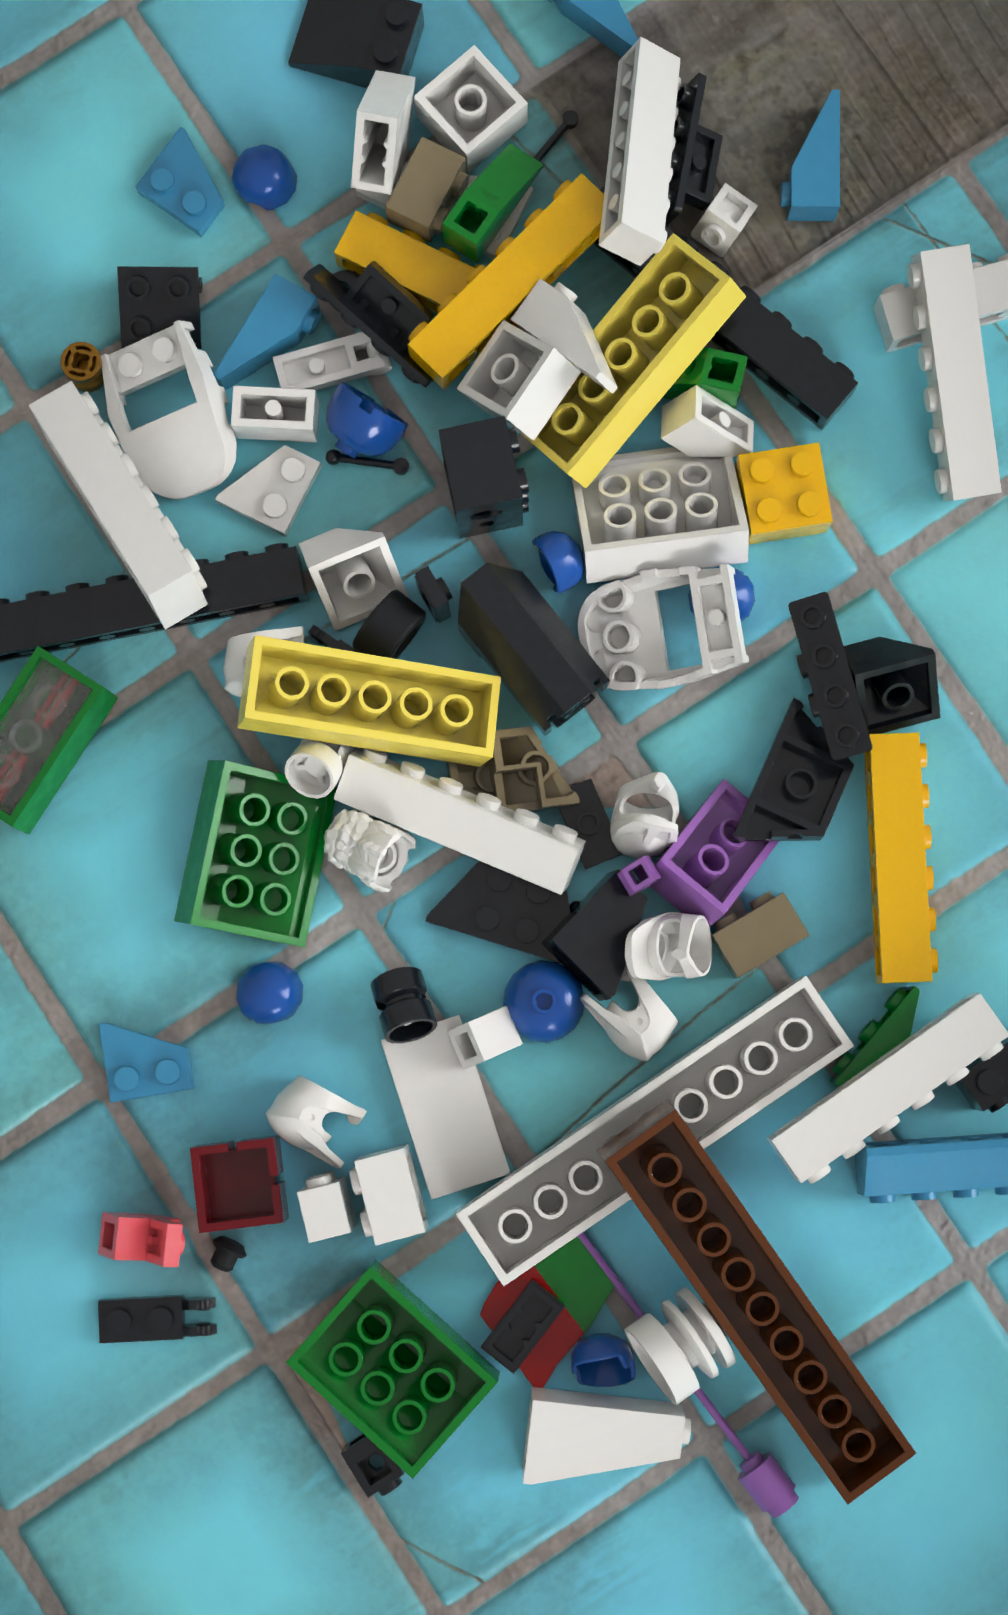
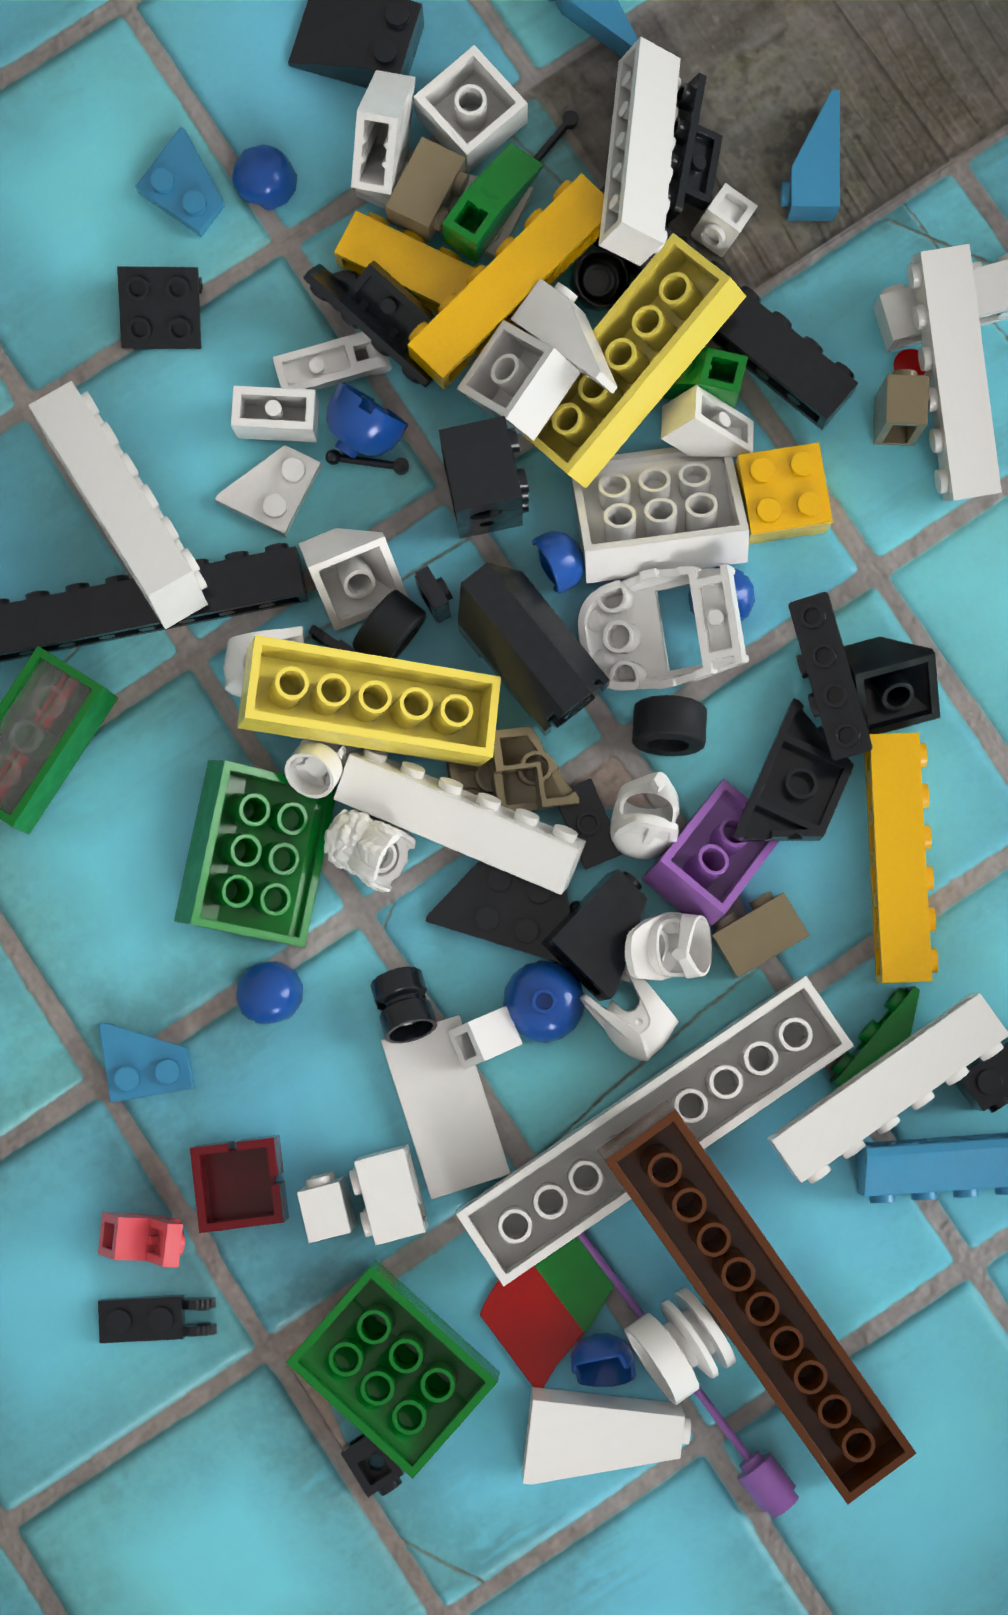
(89, 373): pearl gold wheel -> none
(188, 447): white slope -> none
(226, 1253): black piece -> none
(271, 330): dark azure slope -> none
(299, 1116): white helmet -> none
(523, 1326): black plate -> none
(599, 279): none -> black hair
(644, 870): medium lavender piece -> none
(669, 725): none -> black tyre
(901, 408): none -> dark tan brick
(908, 360): none -> red sticker

